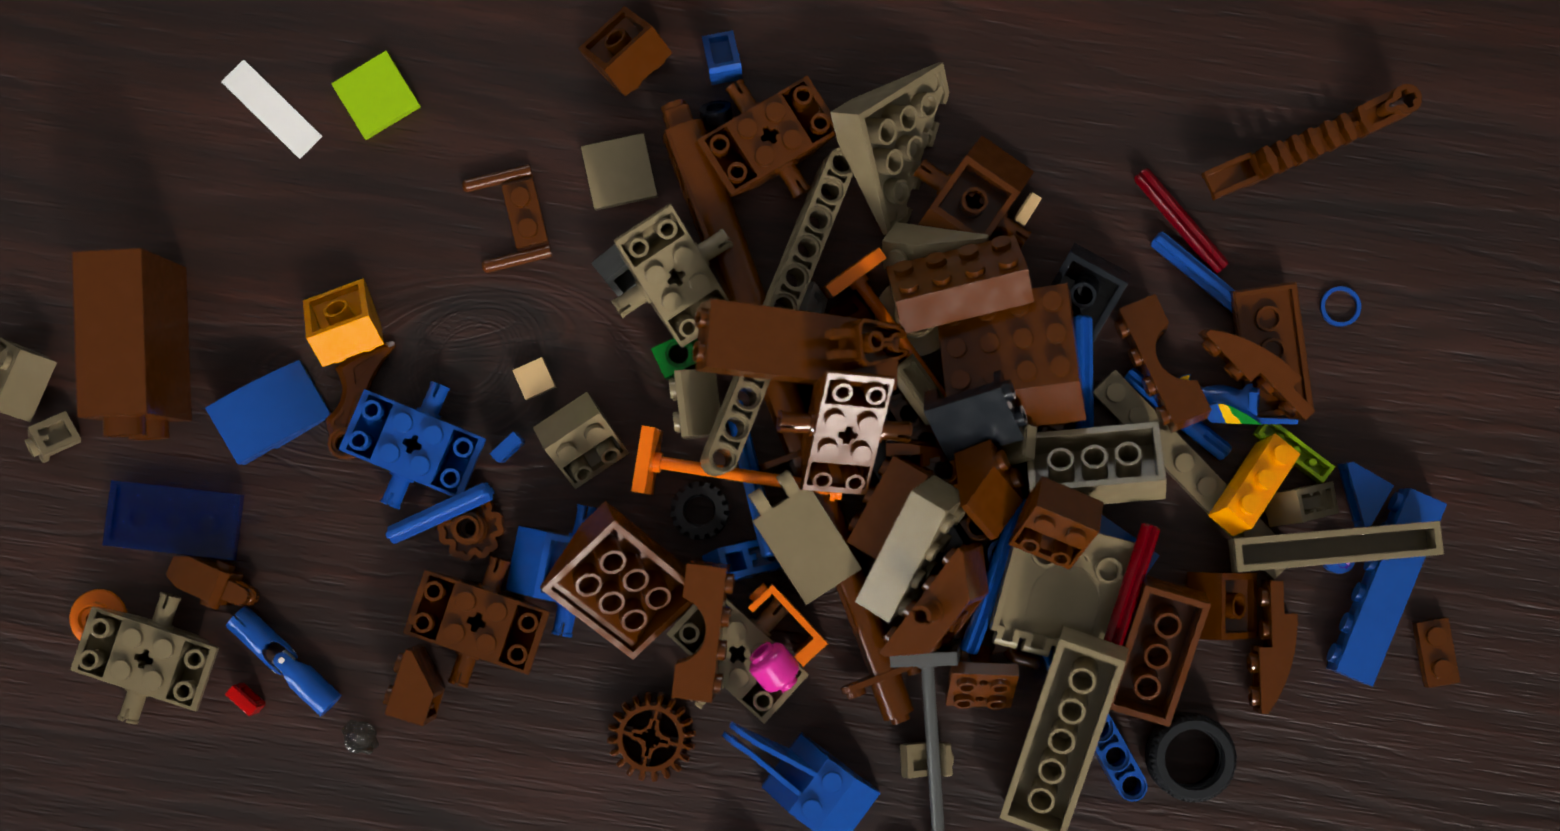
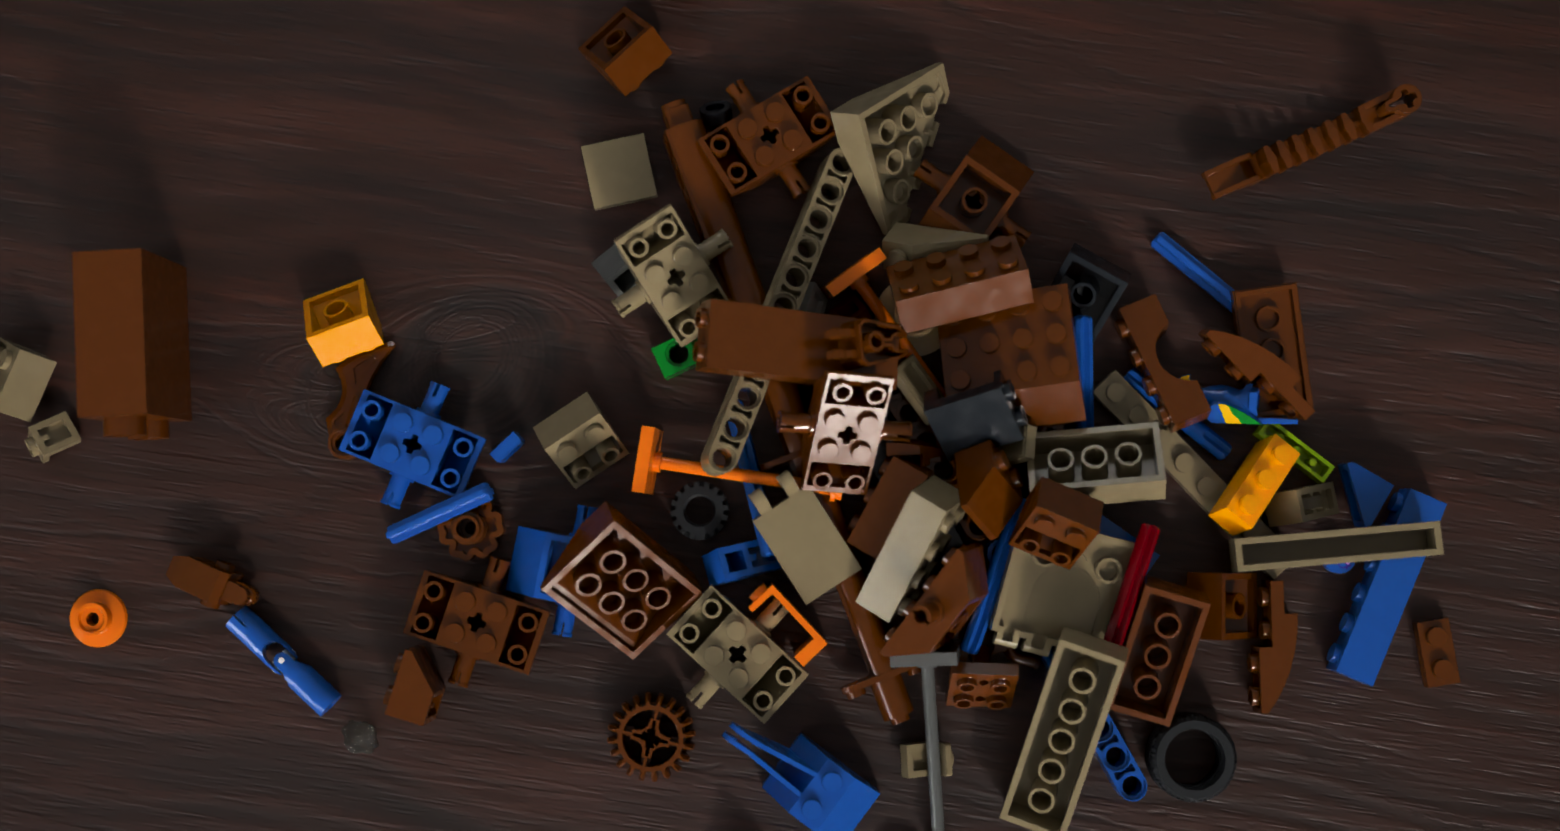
(117, 650): dark tan slope -> none
(173, 520): clear blue plate -> none
(245, 699): red tile -> none
(268, 412): blue slope -> none
(271, 109): white sticker -> none
(376, 95): lime tile -> none
(523, 213): reddish brown plate -> none
(534, 378): tan tile -> none
(697, 402): dark tan slope -> none
(707, 588): reddish brown arch -> none
(722, 57): blue slope -> none
(774, 667): dark pink head -> none
(1027, 209): tan tile -> none
(1181, 220): dark red axle -> none
(1357, 301): blue piece -> none

